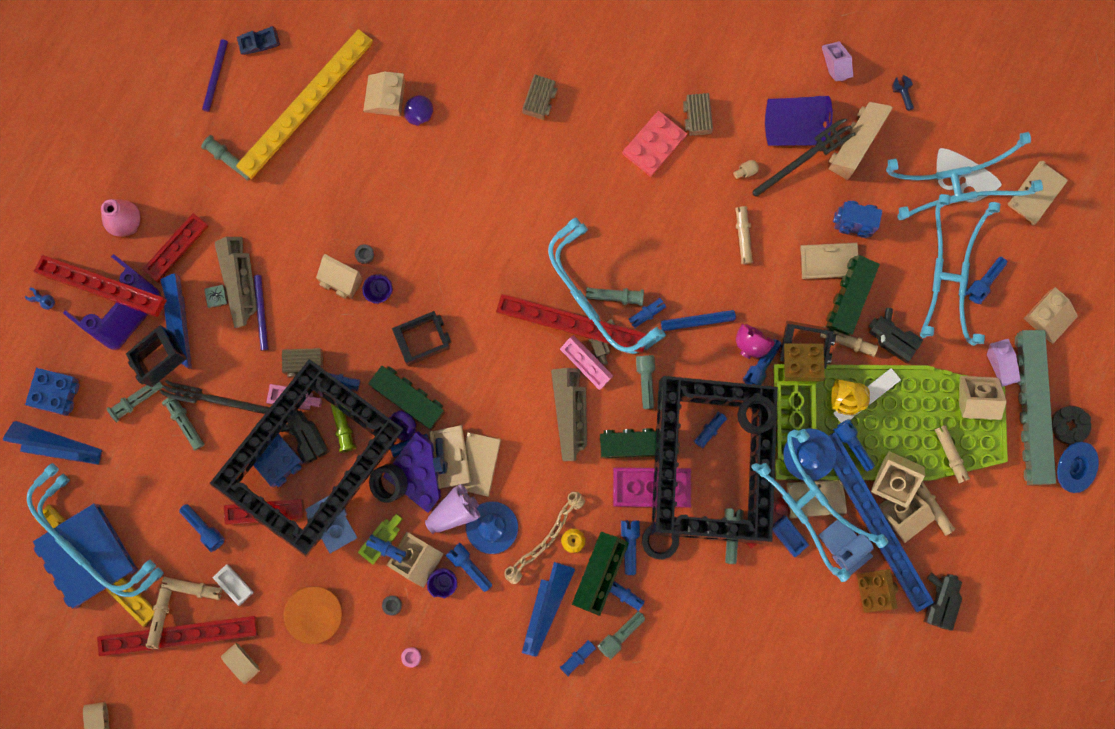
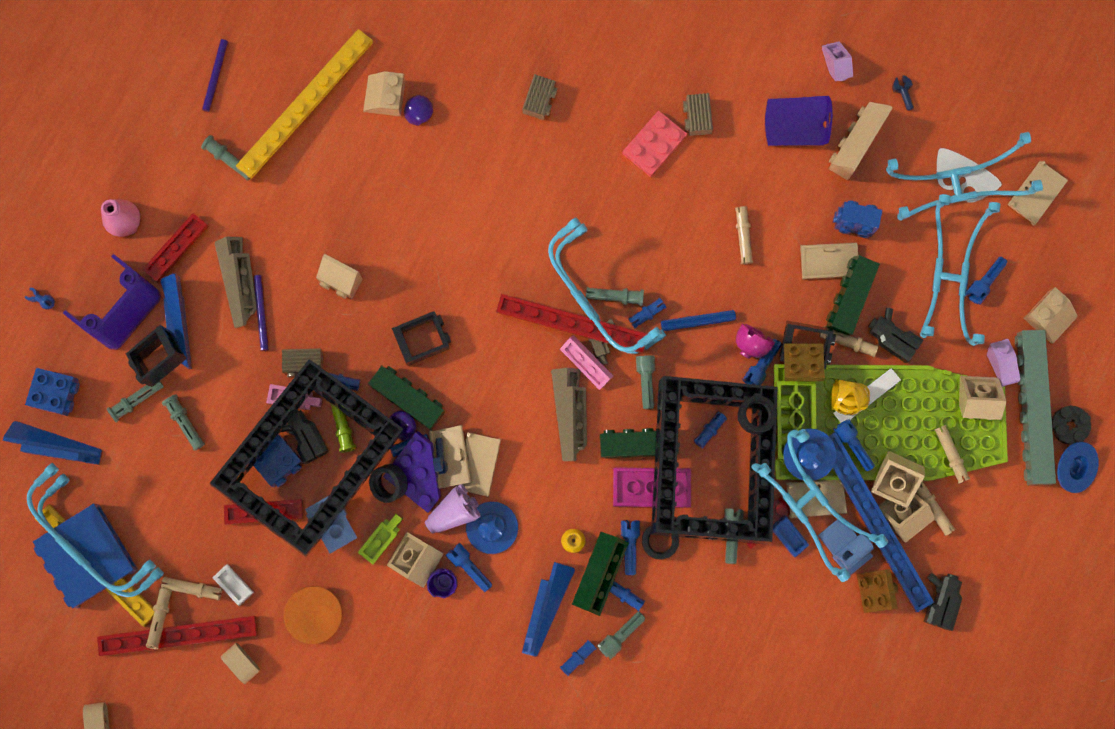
(100, 286): red plate -> none
(209, 398): pearl dark grey piece -> none
(209, 537): blue piece -> none
(215, 296): sand green tile -> none
(258, 41): dark blue slope -> none
(364, 254): dark grey tile -> none
(377, 288): dark purple hair -> none
(386, 548): blue pin -> none
(391, 605): dark grey tile -> none
(411, 657): bright pink tile -> none
(513, 573): tan piece -> none
(747, 169): tan cylinder -> none
(820, 146): pearl dark grey piece -> none

